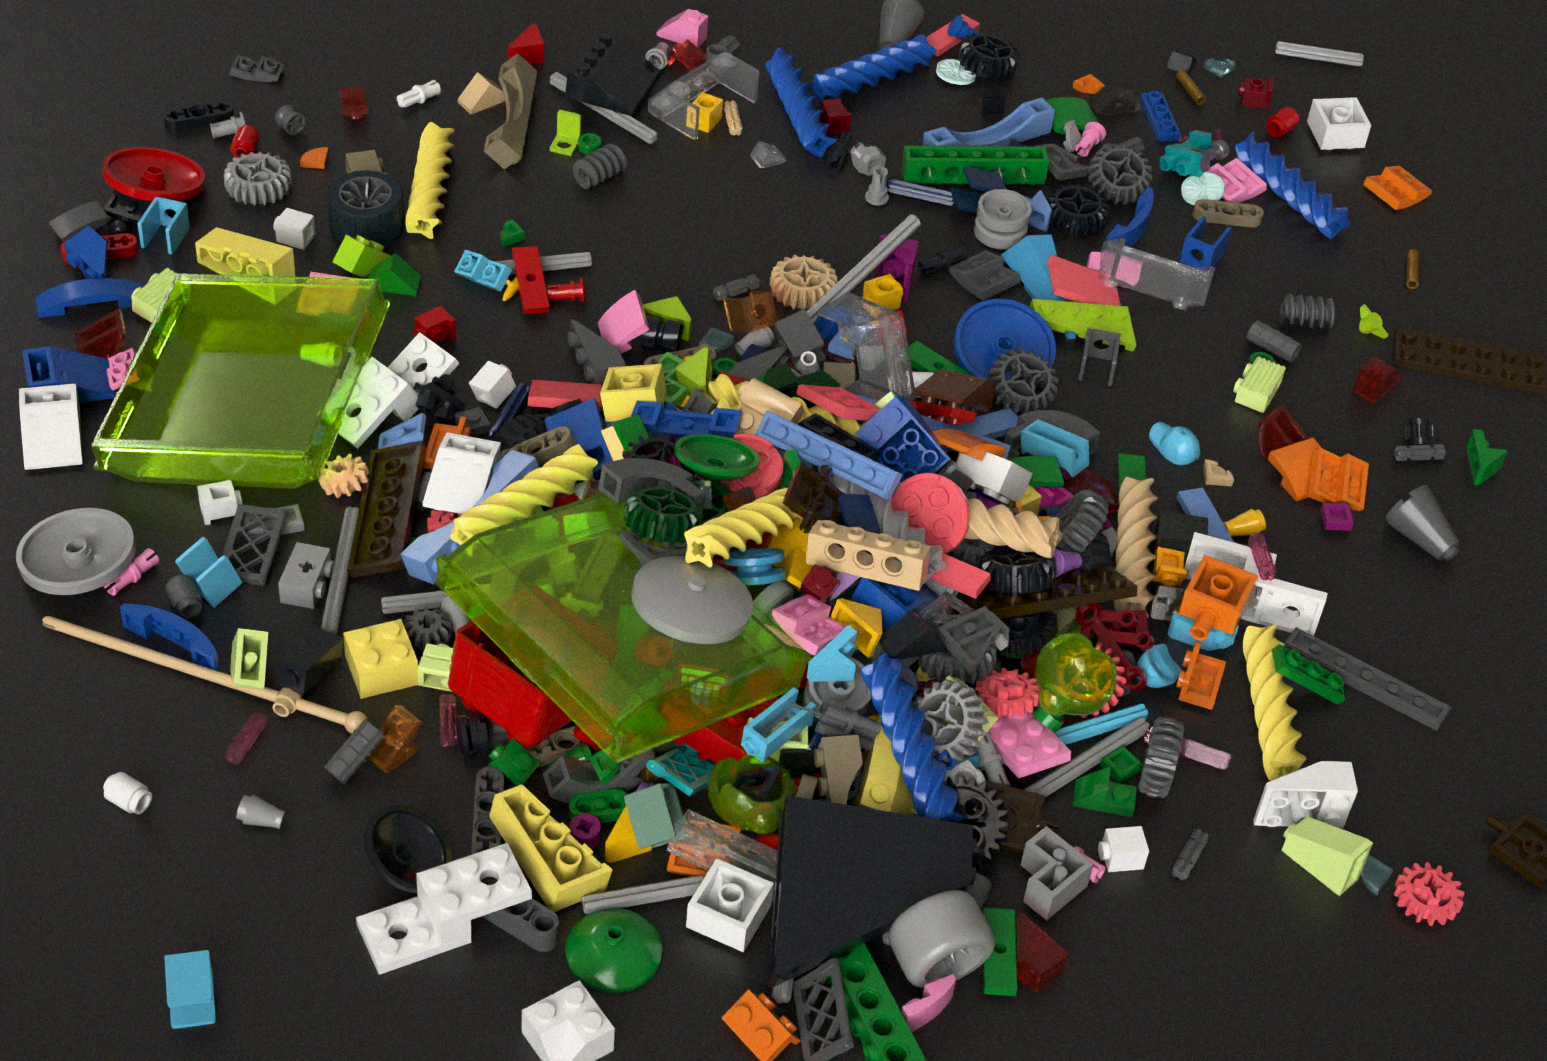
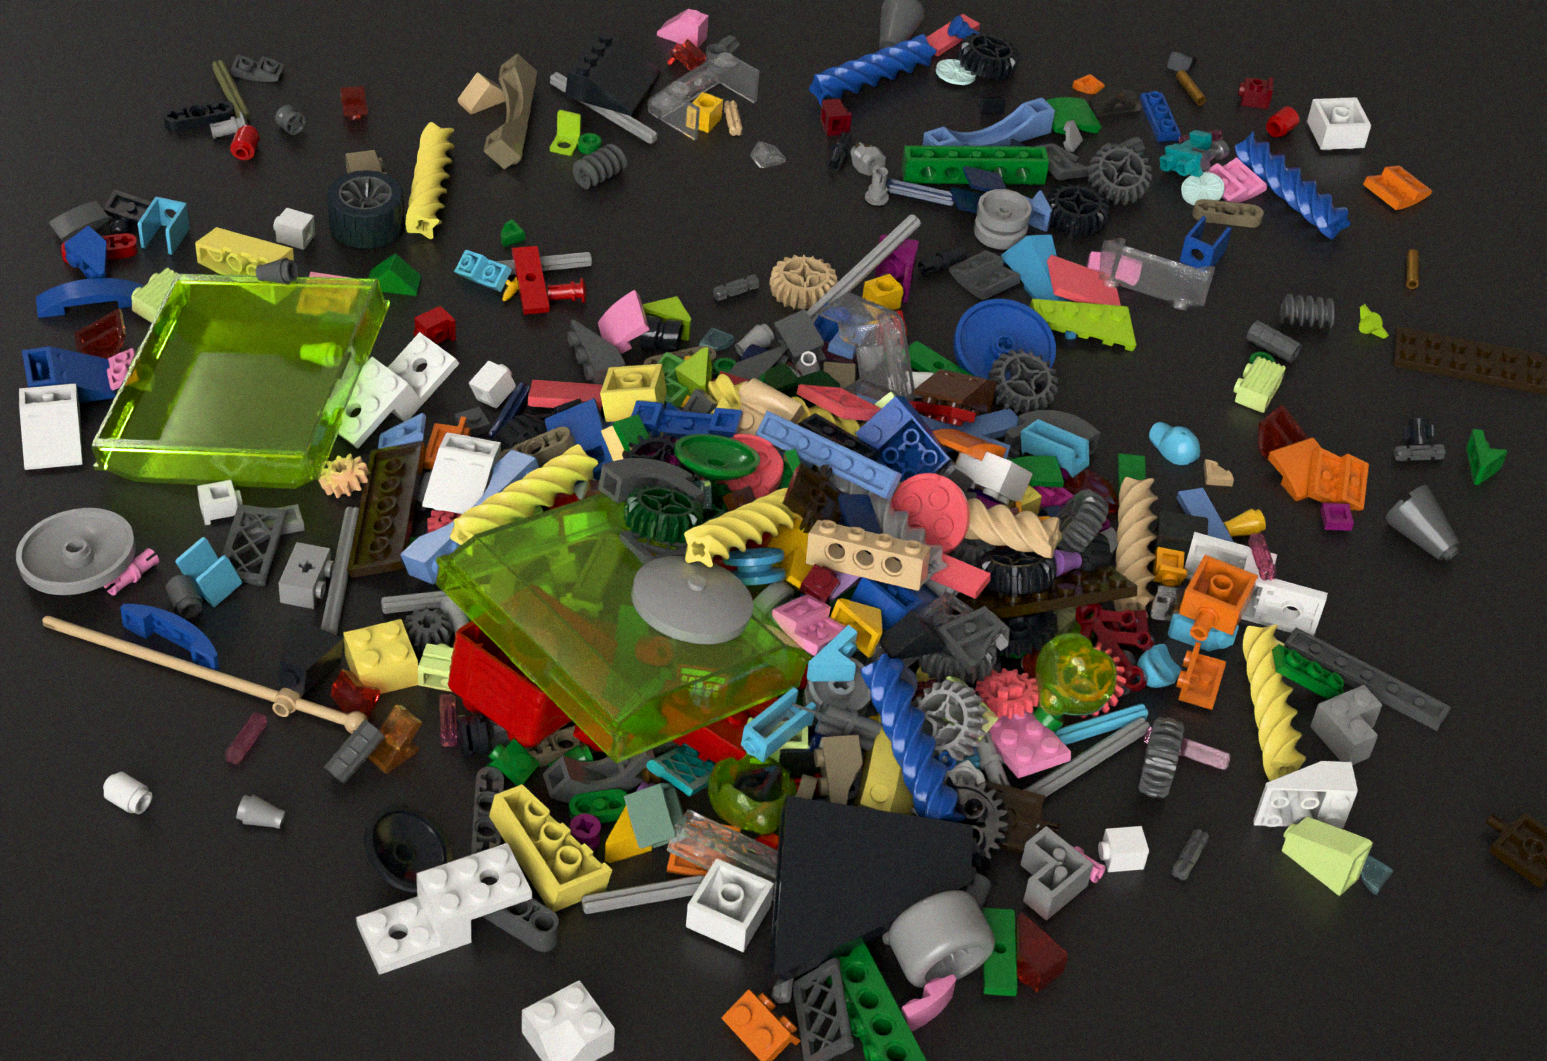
(153, 173): red dish -> none
(190, 989): medium azure piece -> none
(230, 89): none -> olive axle
(249, 658): yellowish green slope -> none
(257, 178): light grey gear -> none
(278, 271): none -> dark grey cone
(315, 158): orange tile -> none
(353, 695): none -> clear red bracket
(359, 255): lime slope -> none
(419, 94): white axle -> none
(439, 393): black hips -> none
(528, 46): red slope -> none
(604, 766): green tile -> none
(609, 962): green dish -> none
(658, 55): light grey cone -> none
(741, 316): clear orange piece -> none
(798, 103): blue piece -> none
(1091, 136): bright pink pin -> none
(1099, 794): green slope -> none
(1108, 353): dark grey piece -> none
(1122, 764): green tile -> none
(1139, 224): blue slope -> none
(1219, 68): clear light blue tile -> none
(1319, 54): light grey axle -> none
(1347, 724): none -> light grey brick
(1375, 379): clear red slope -> none
(1426, 893): coral gear -> none

